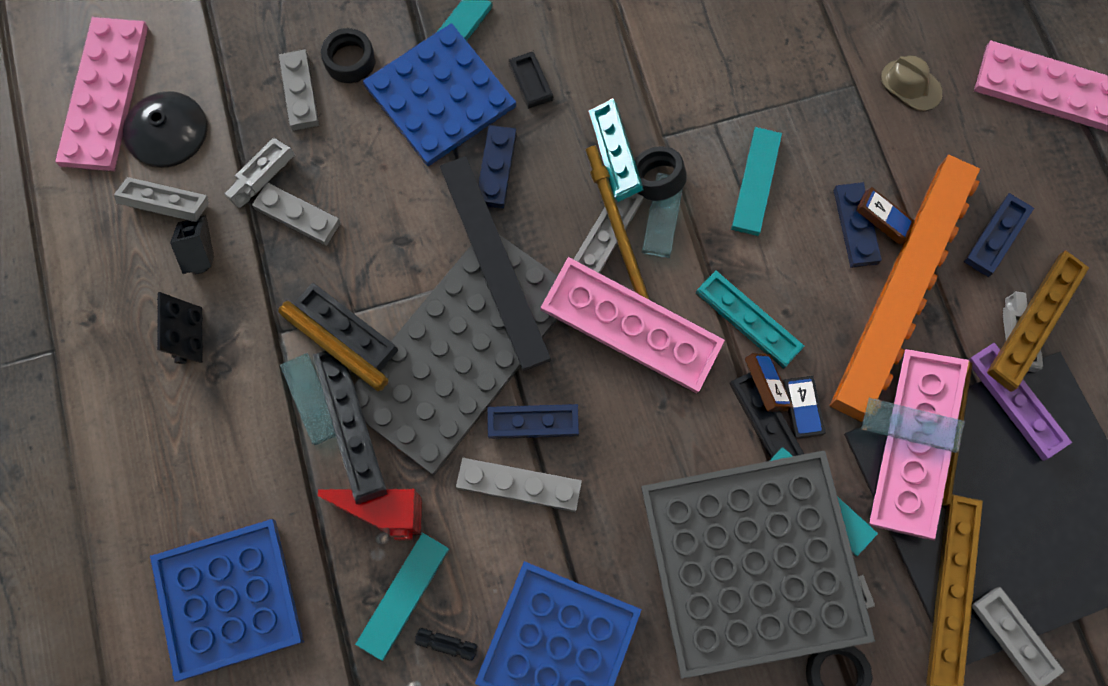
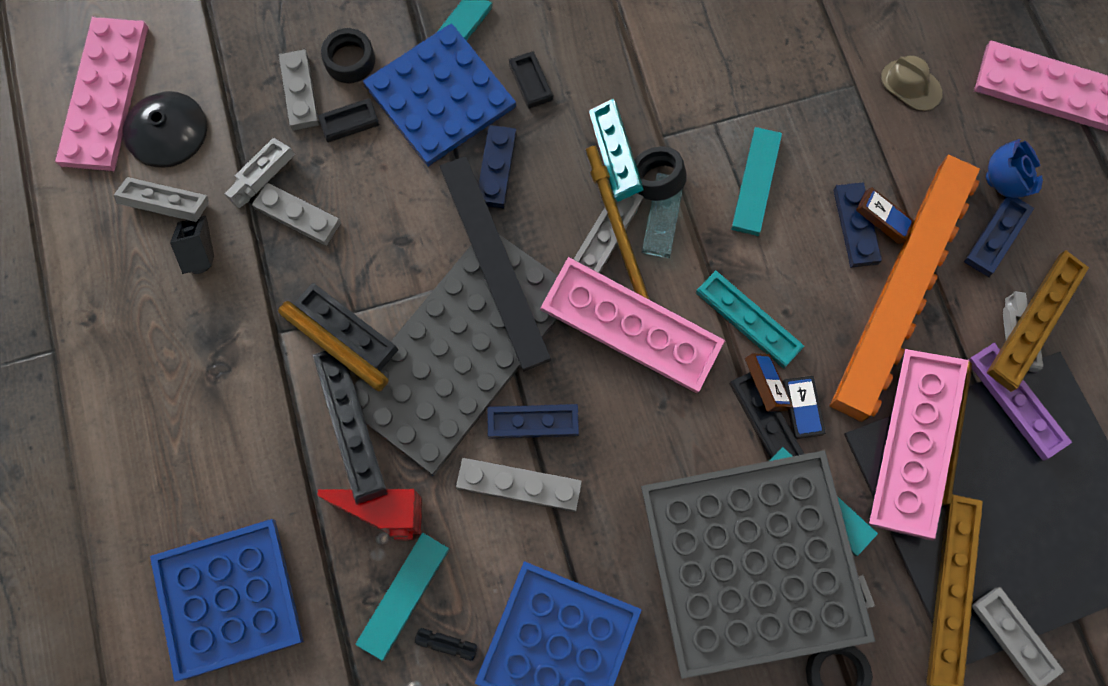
(179, 329): black hinge -> none
(309, 398): clear light blue tile -> none
(348, 120): none -> black tile
(913, 425): clear light blue tile -> none
(1013, 170): none -> blue cylinder

